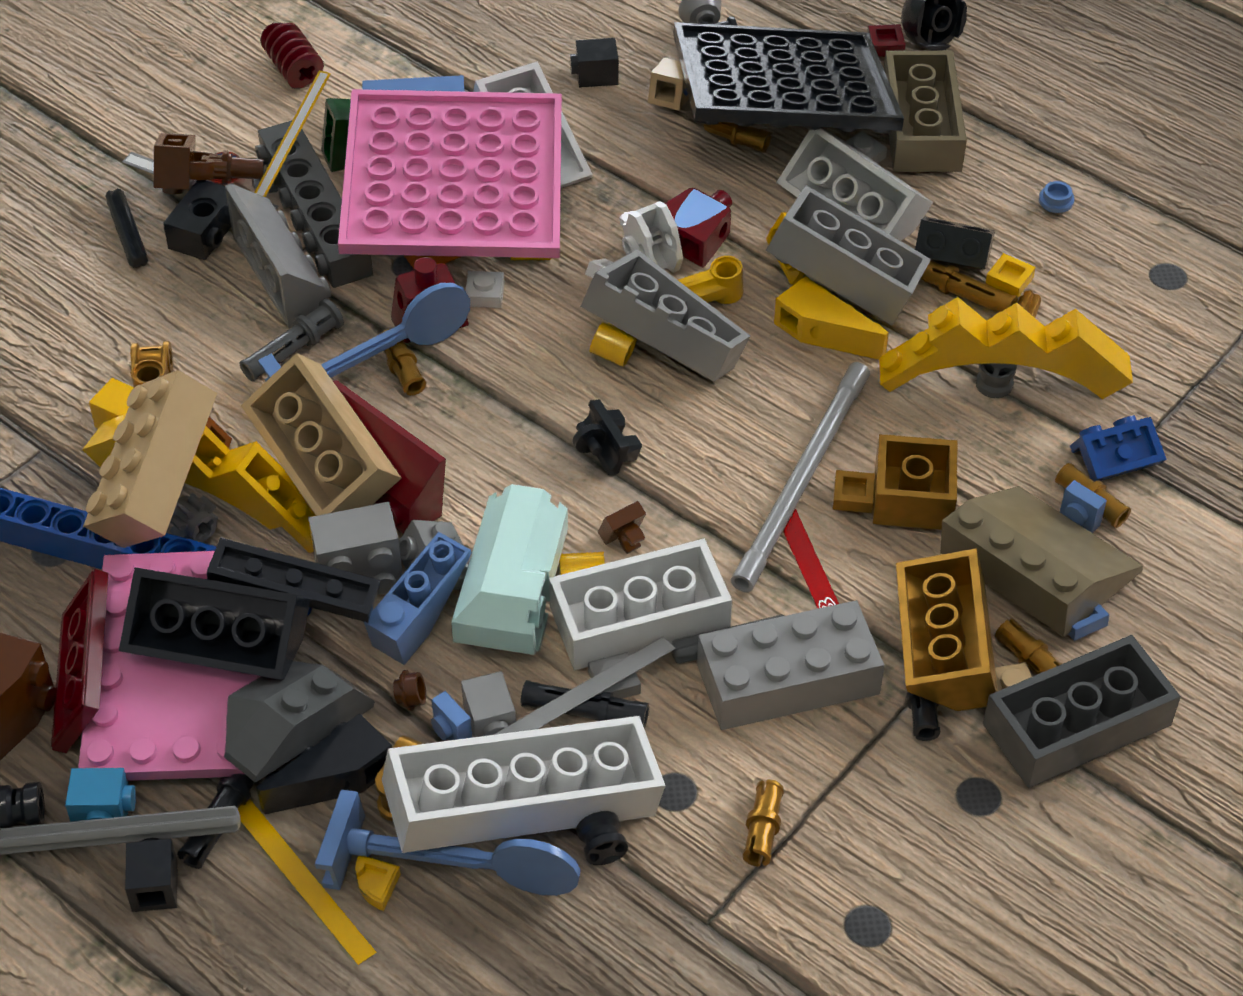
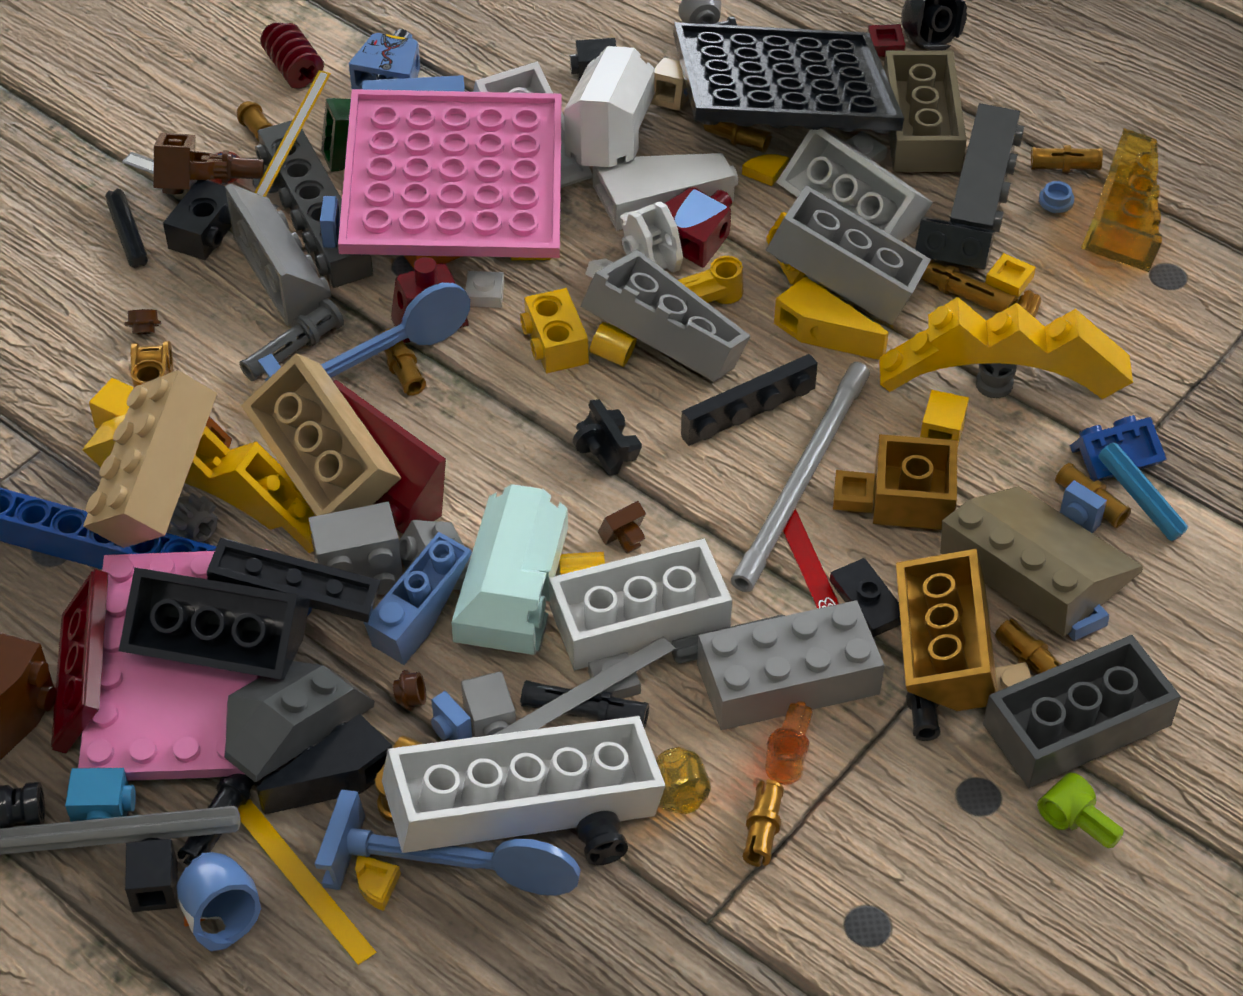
(142, 321): none -> reddish brown plate
(222, 890): none -> medium blue piece
(251, 115): none -> pearl gold pin
(330, 221): none -> medium blue tile
(385, 58): none -> medium blue torso
(555, 330): none -> yellow brick
(609, 108): none -> white brick
(659, 178): none -> white slope
(684, 780): none -> clear yellow head
(748, 400): none -> black plate
(765, 168): none -> yellow tile
(789, 741): none -> clear orange axle
(877, 603): none -> black plate
(944, 416): none -> yellow brick
(986, 167): none -> dark grey wedge
(1066, 158): none -> pearl gold pin
(1072, 805): none -> lime axle
(1127, 207): none -> clear yellow wedge
(1143, 491): none -> dark azure axle

